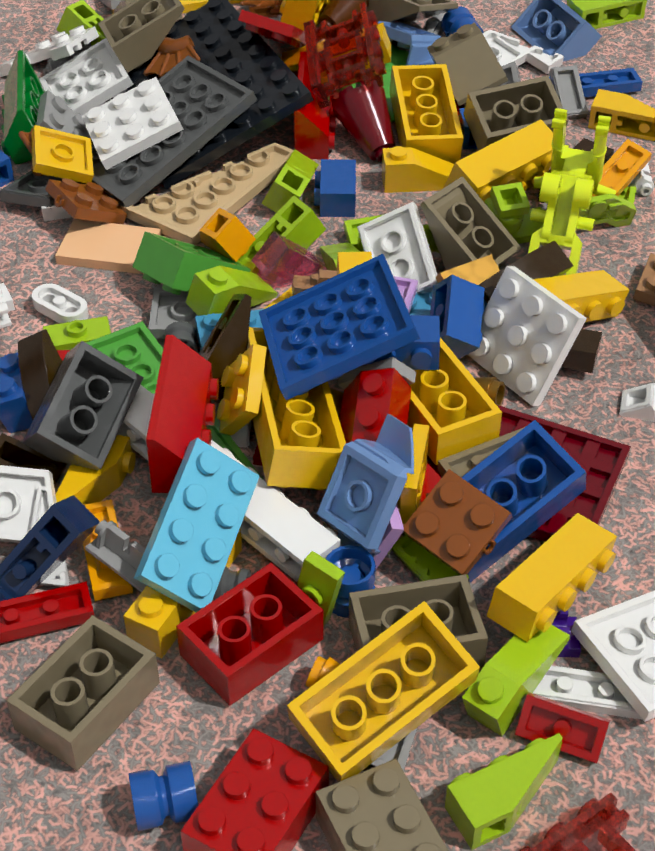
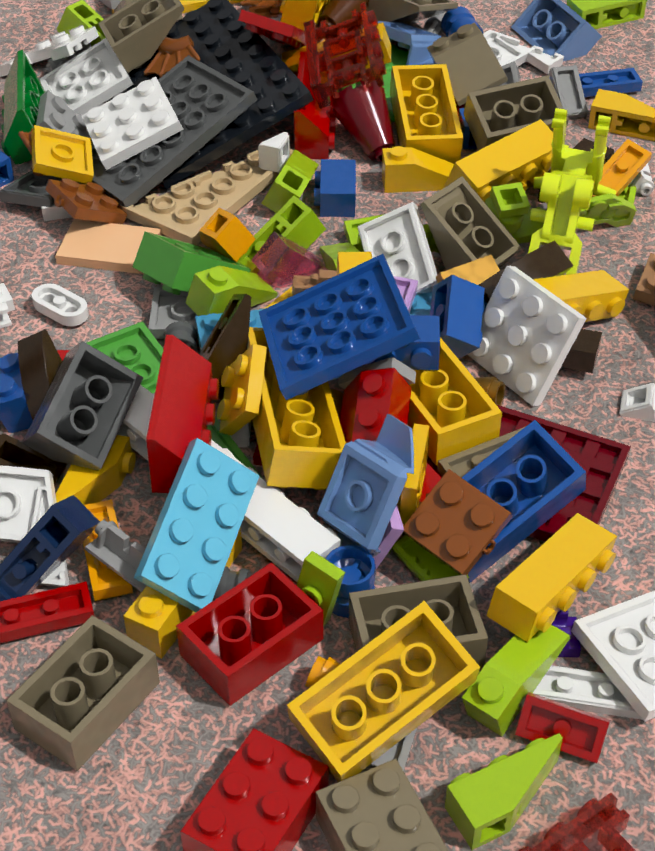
(69, 334): lime plate -> none
(163, 795): blue wheel -> none
(274, 152): none -> white slope

